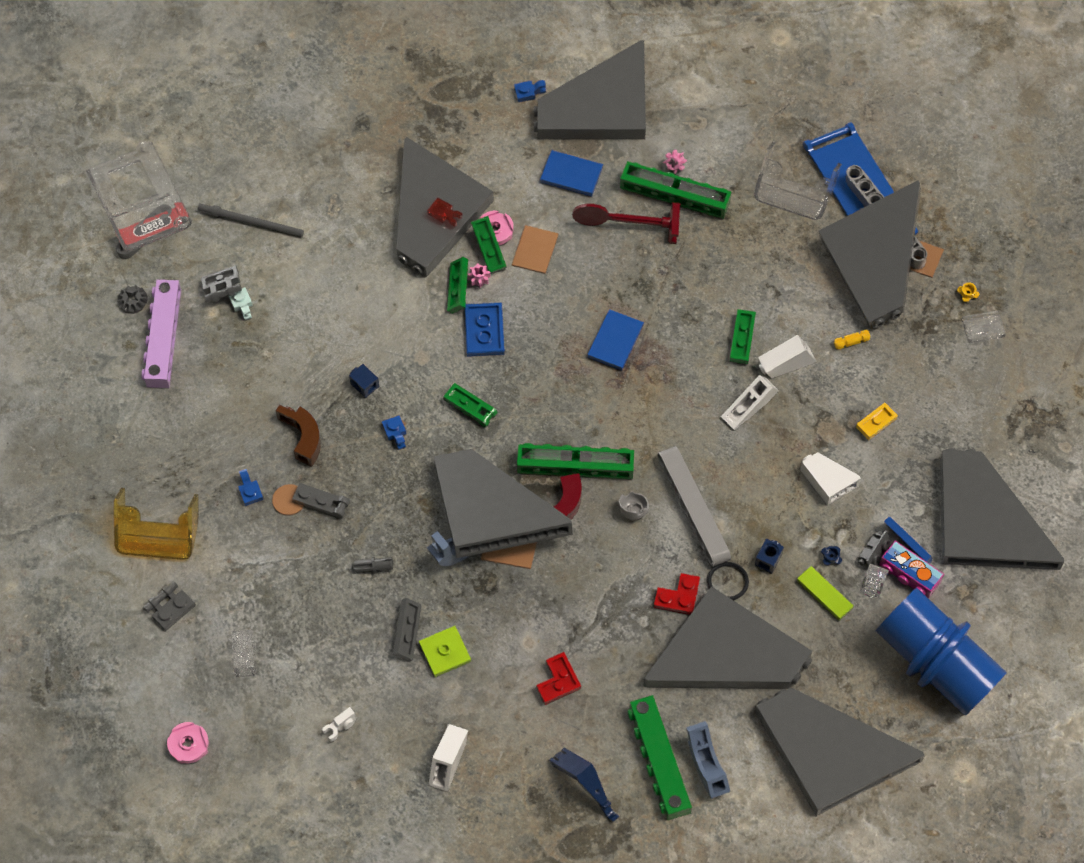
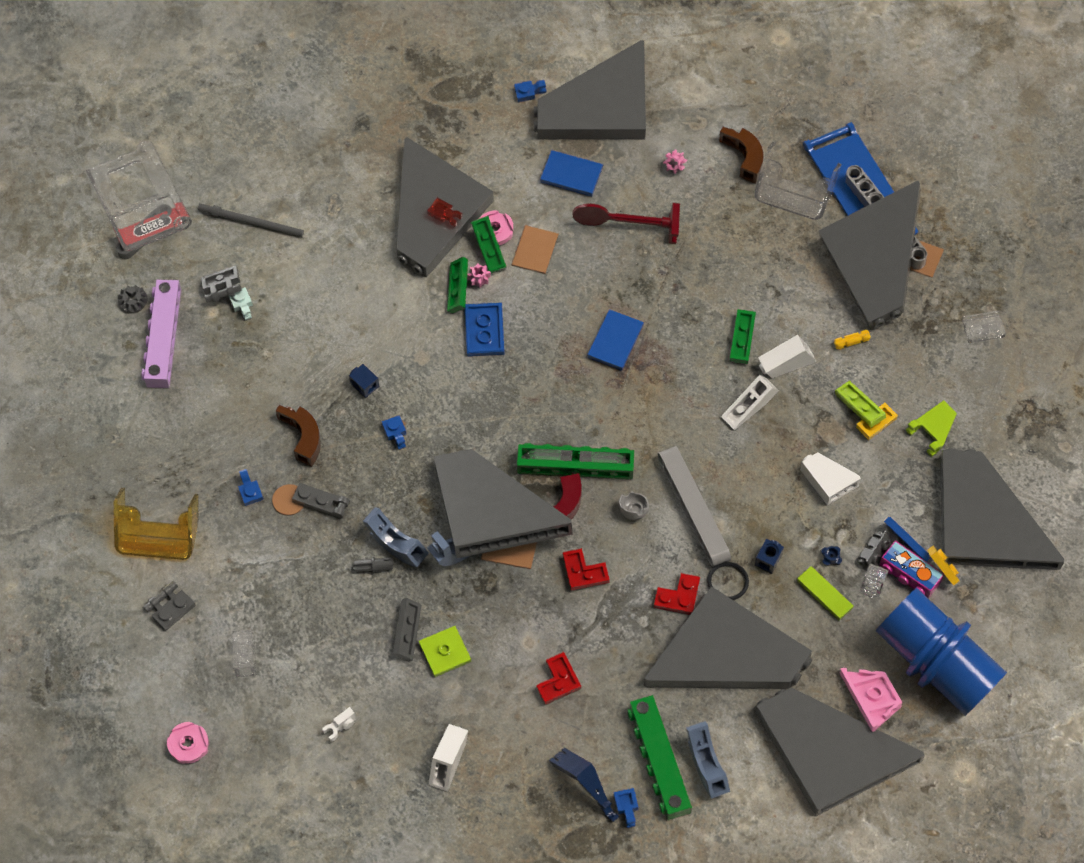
(394, 541): none -> sand blue arch
(470, 404): green plate -> none
(583, 576): none -> red plate
(627, 803): none -> blue plate
(675, 189): green piece -> none
(749, 147): none -> reddish brown arch
(860, 404): none -> lime tile
(873, 695): none -> bright pink wing
(936, 423): none -> lime flag
(949, 570): none -> yellow plate
(970, 287): yellow plate -> none

